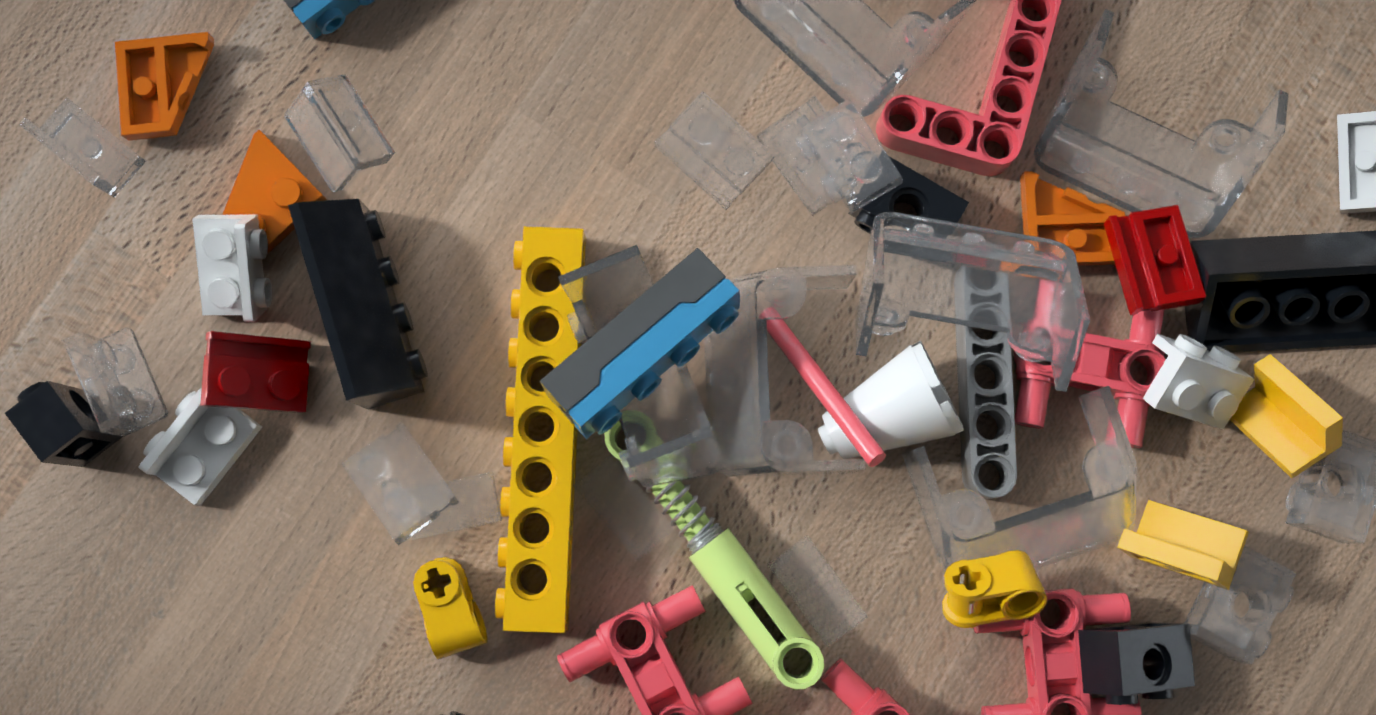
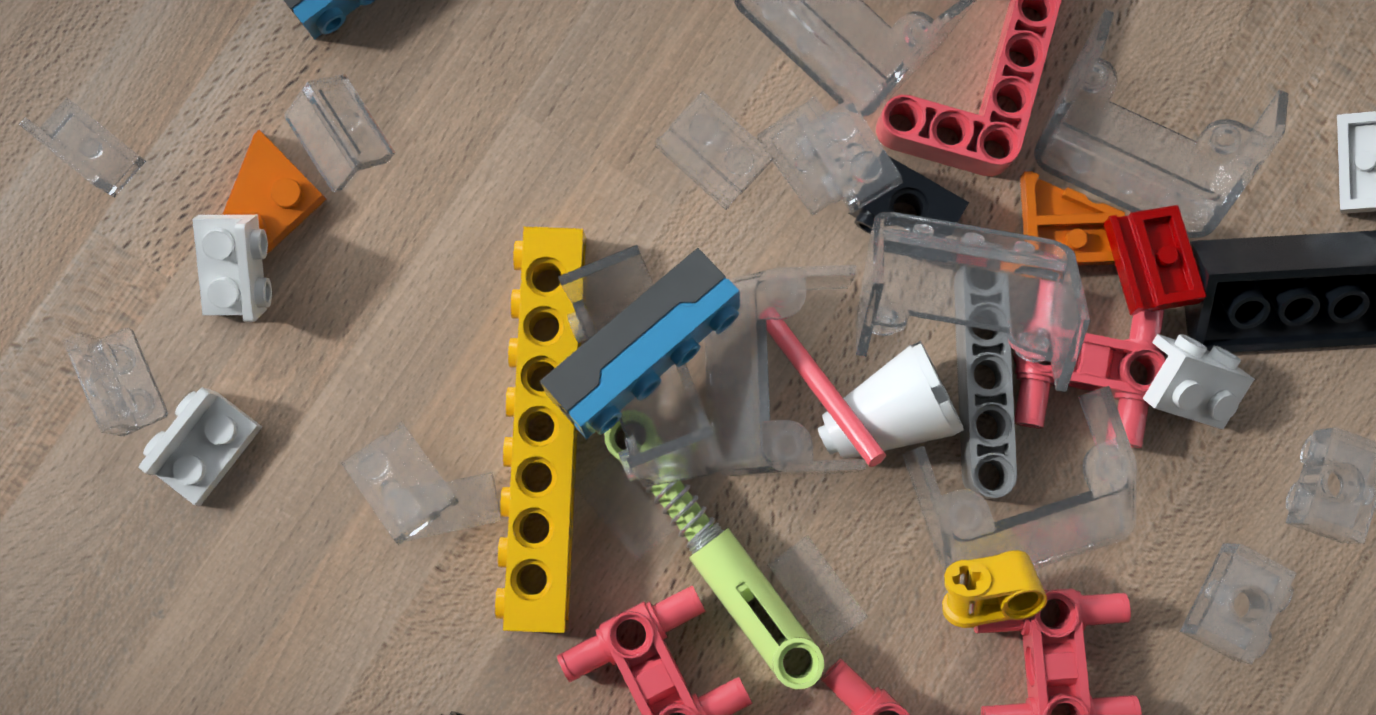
(59, 424): black brick -> none
(158, 82): orange wing -> none
(255, 372): red plate -> none
(359, 301): black slope -> none
(451, 618): yellow piece -> none
(1136, 660): black brick -> none
(1186, 544): yellow panel -> none
(1287, 419): yellow panel -> none

